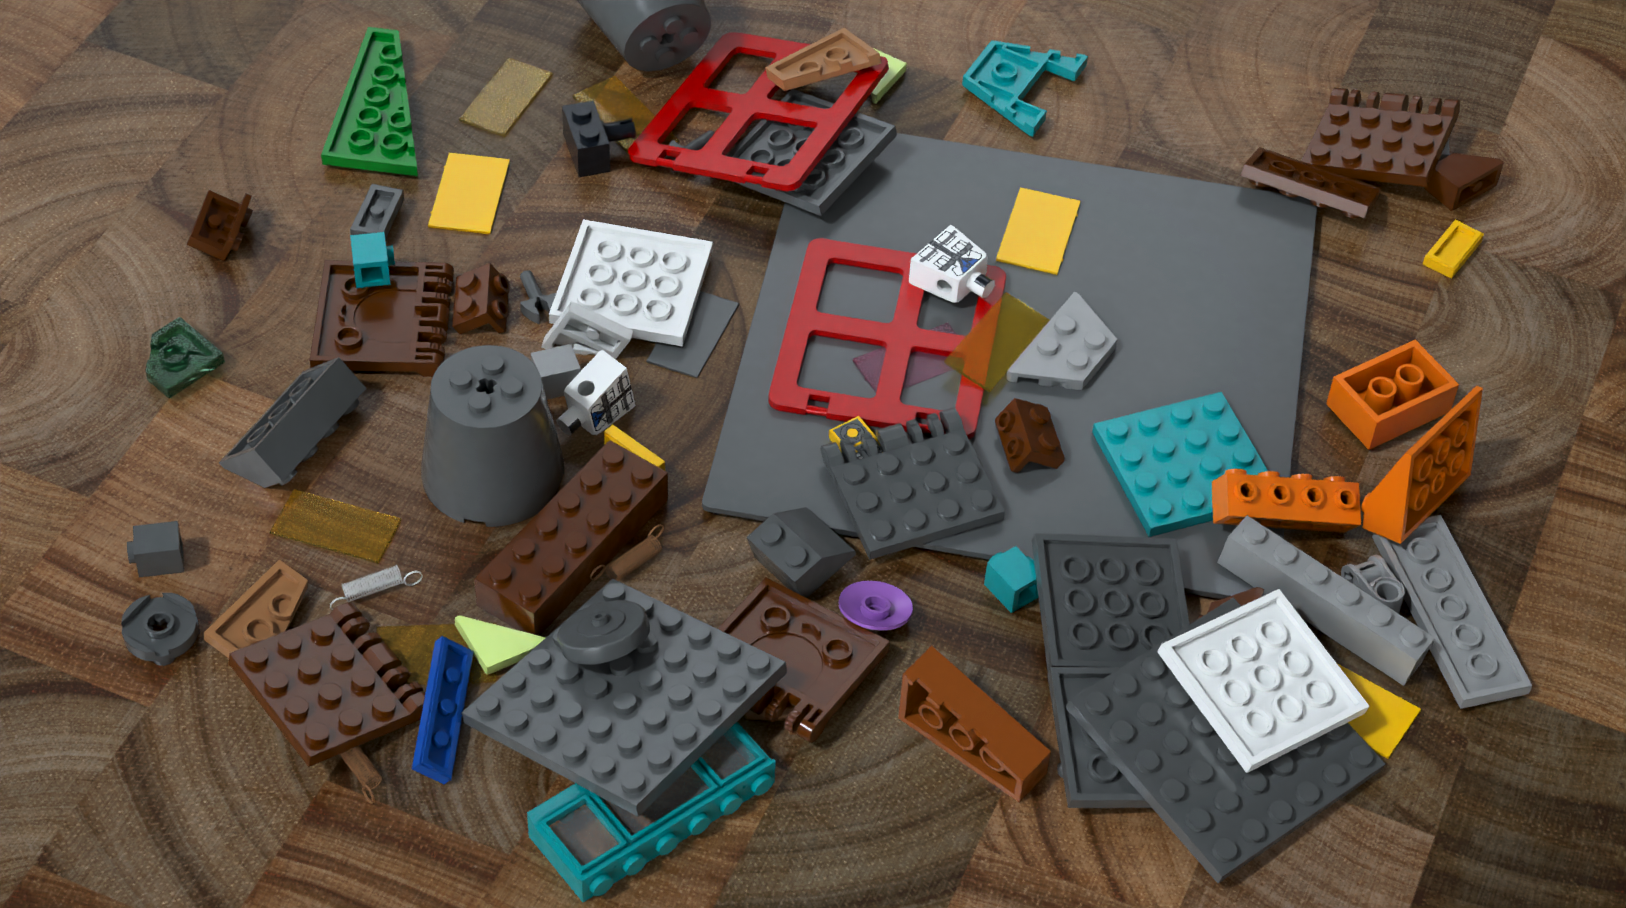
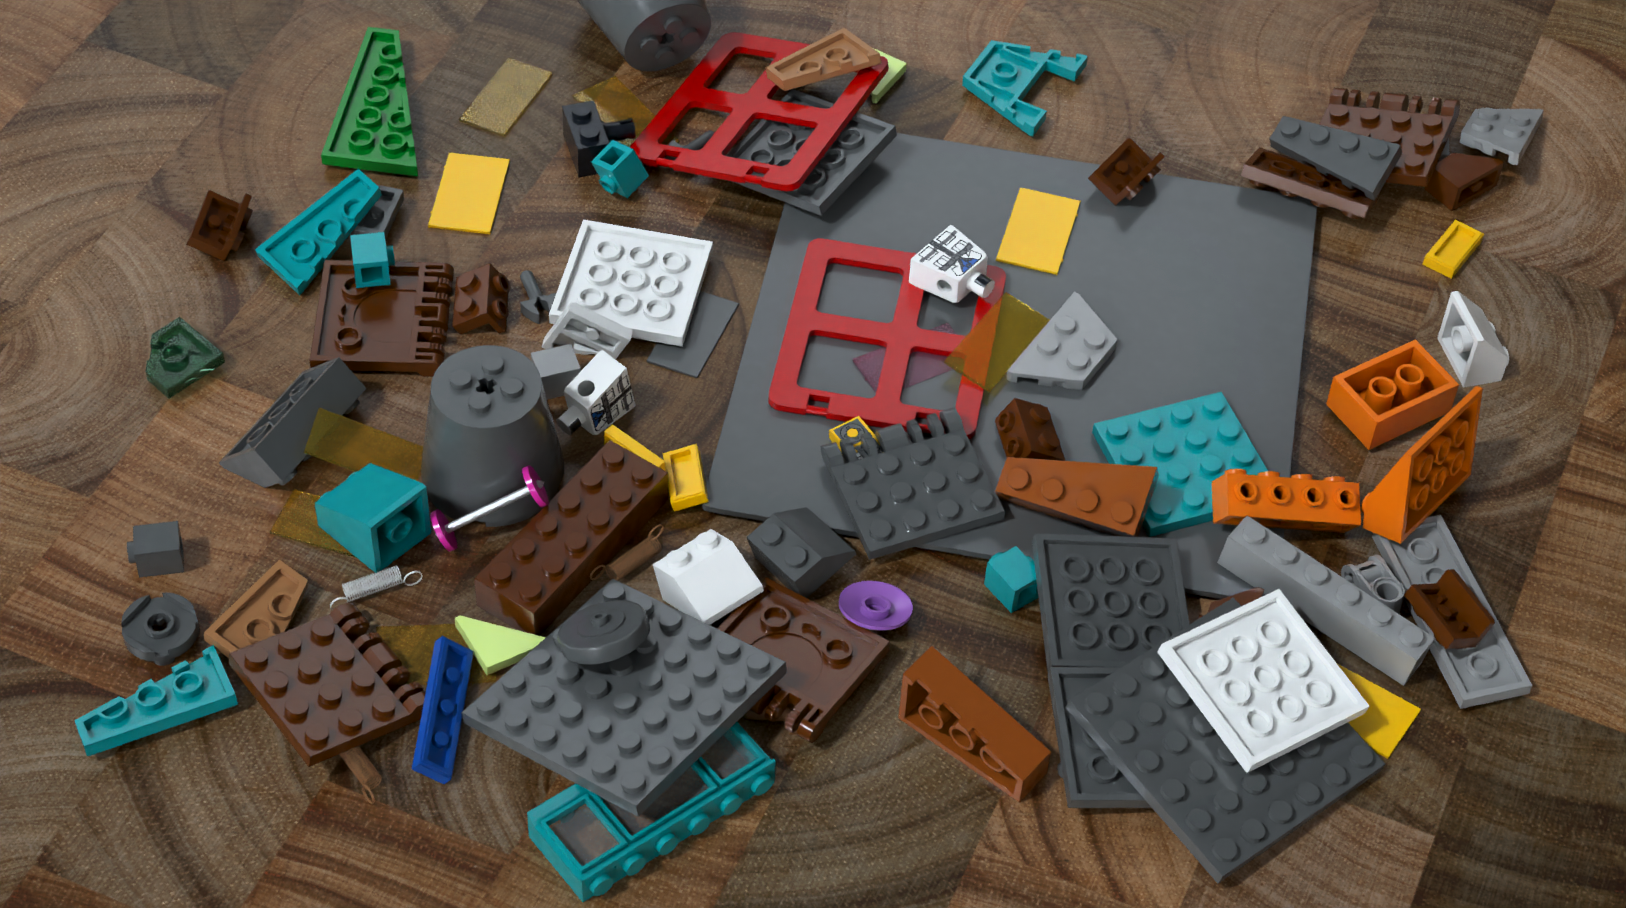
(178, 698): none -> teal wing
(316, 234): none -> teal wing
(357, 445): none -> clear yellow piece
(376, 515): none -> teal slope
(445, 530): none -> axle
(619, 169): none -> teal brick
(685, 477): none -> yellow tile
(706, 578): none -> white slope
(1084, 493): none -> dark orange wedge
(1124, 170): none -> reddish brown bracket
(1346, 155): none -> dark grey wing
(1451, 611): none -> reddish brown bracket
(1471, 343): none -> white slope
(1502, 130): none -> light grey wing

